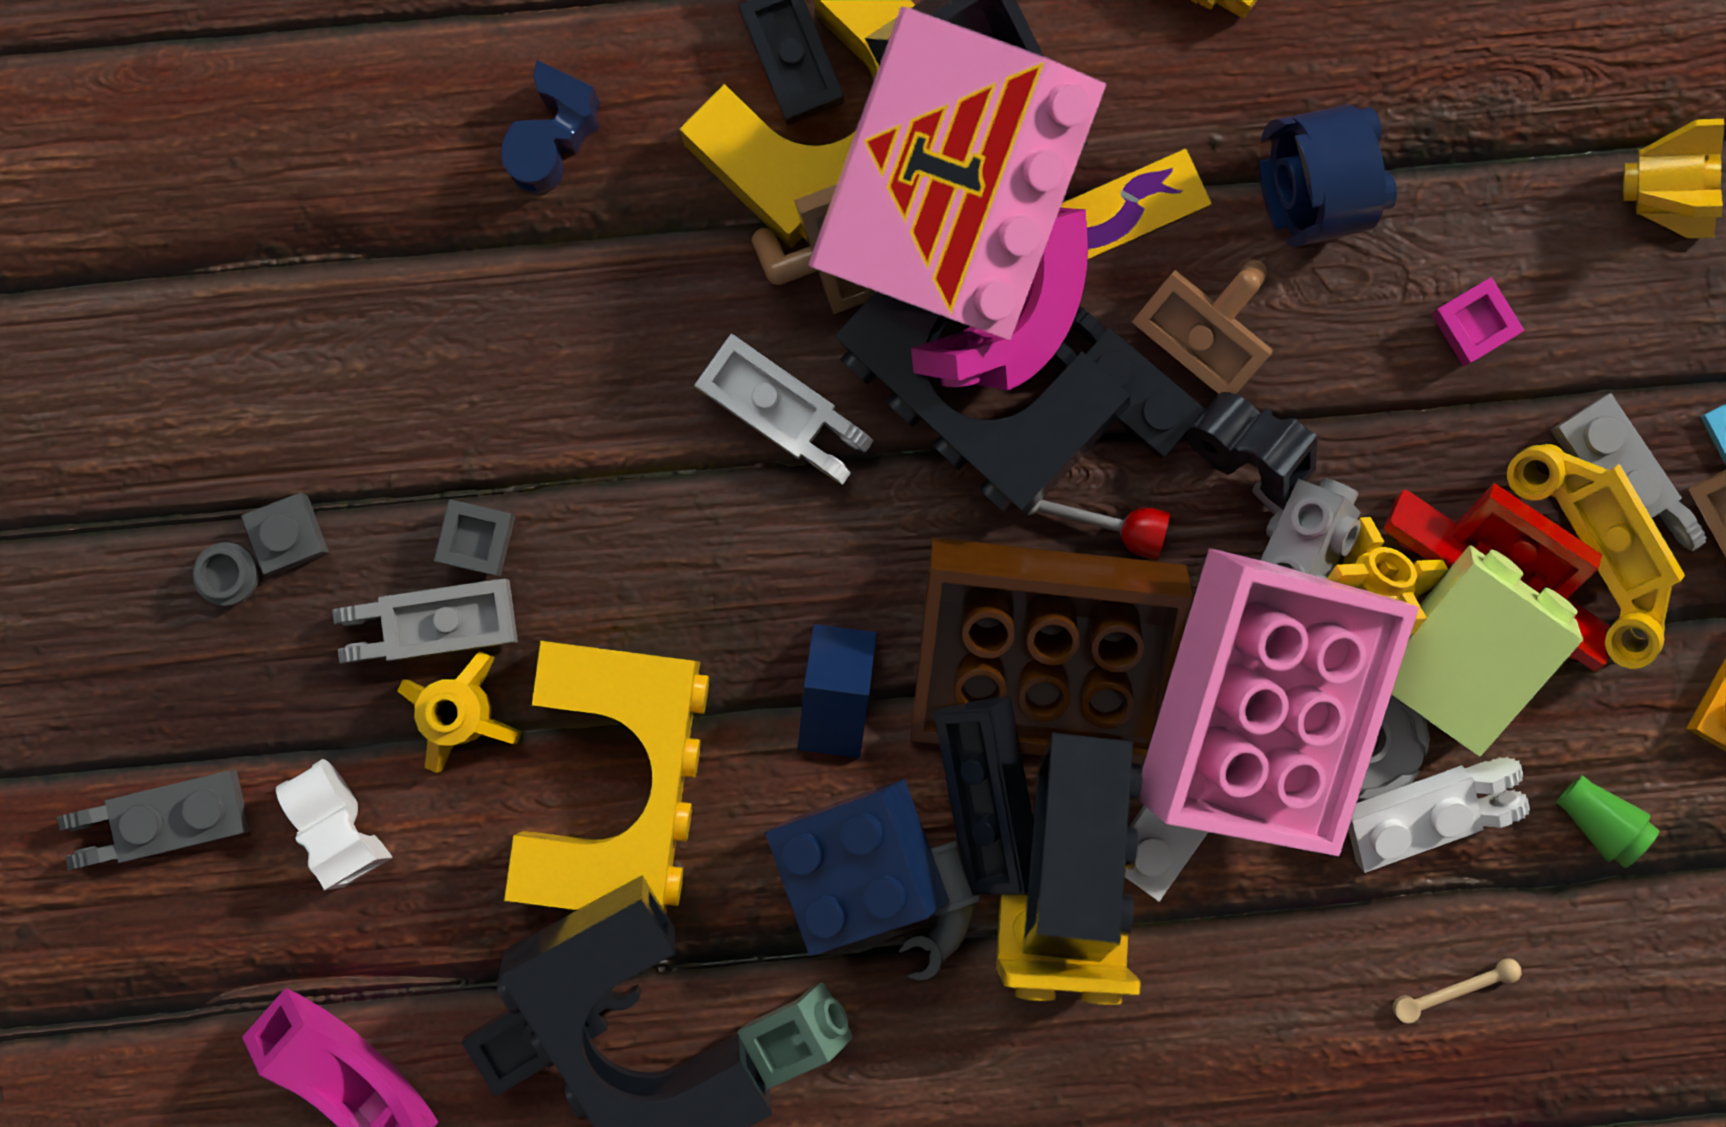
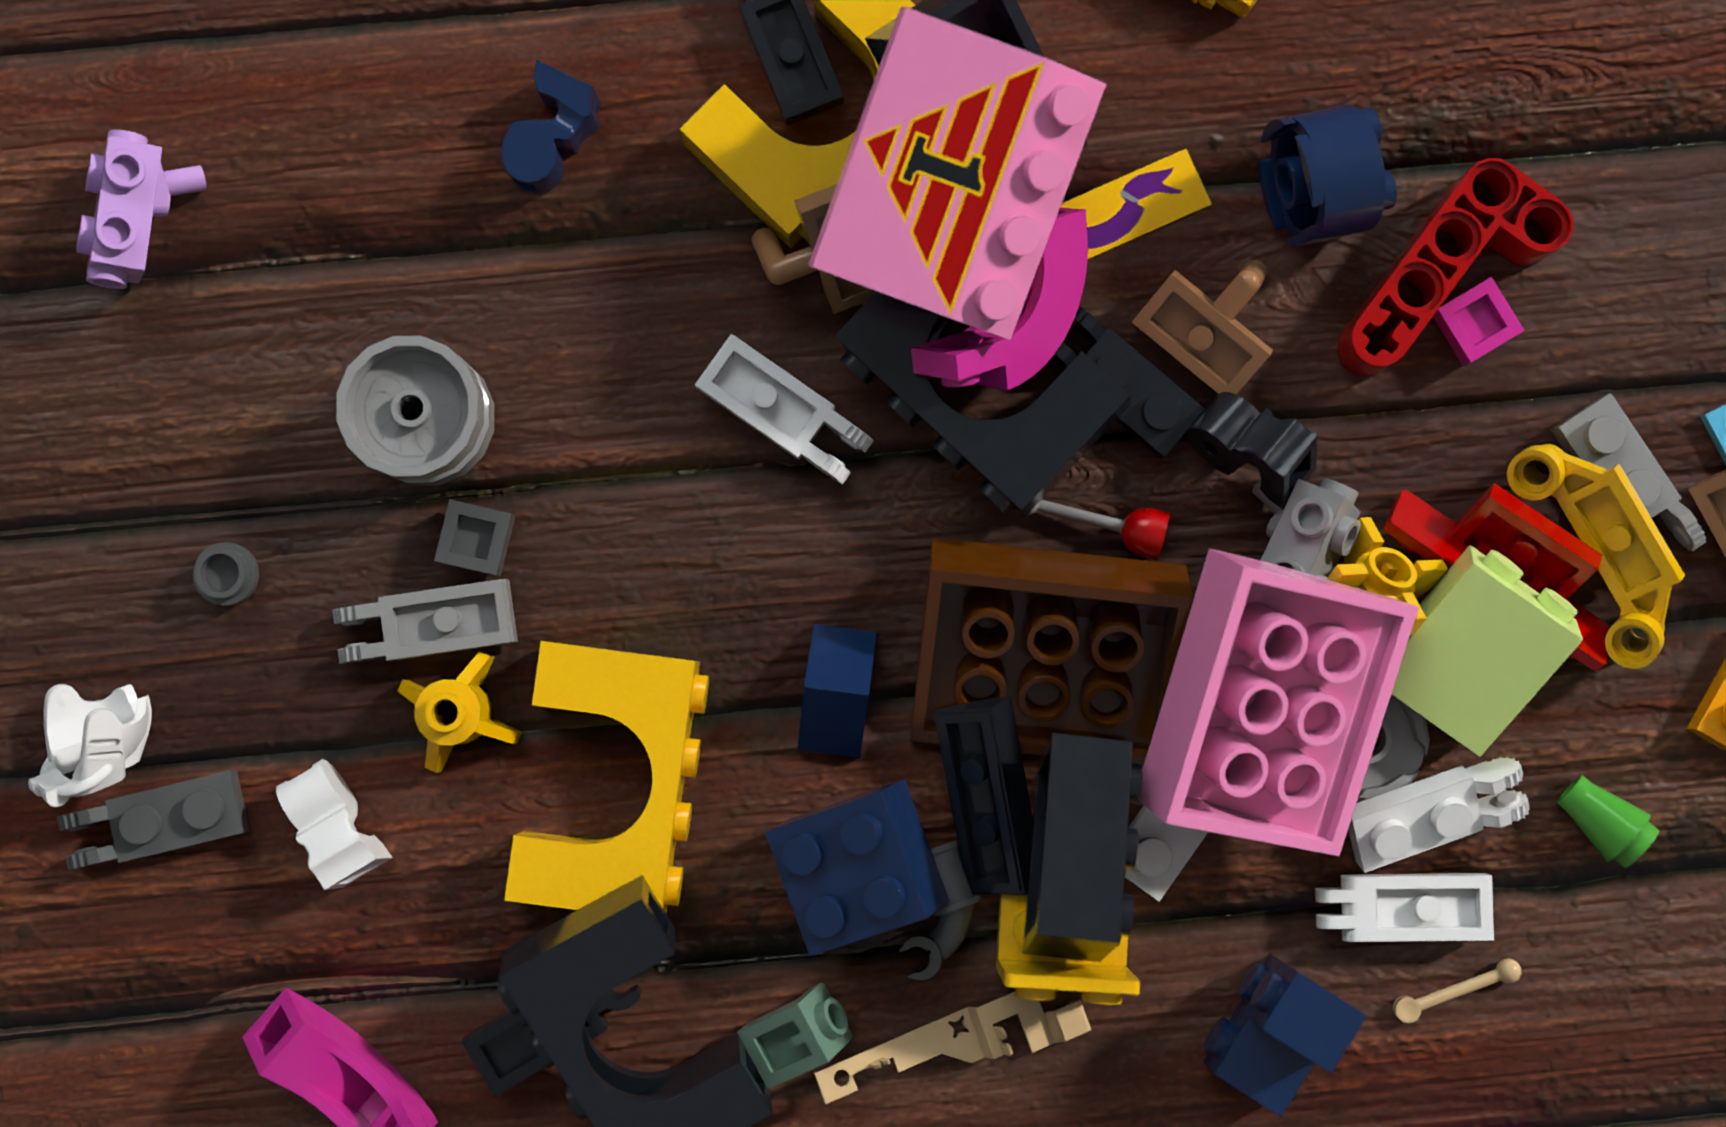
(92, 739): none -> white helmet
(129, 194): none -> lavender brick
(285, 534): dark grey plate -> none
(408, 376): none -> light grey wheel
(979, 1042): none -> tan piece
(1279, 1034): none -> dark blue brick
(1410, 907): none -> white hinge
(1437, 274): none -> red beam
(1680, 179): yellow brick -> none

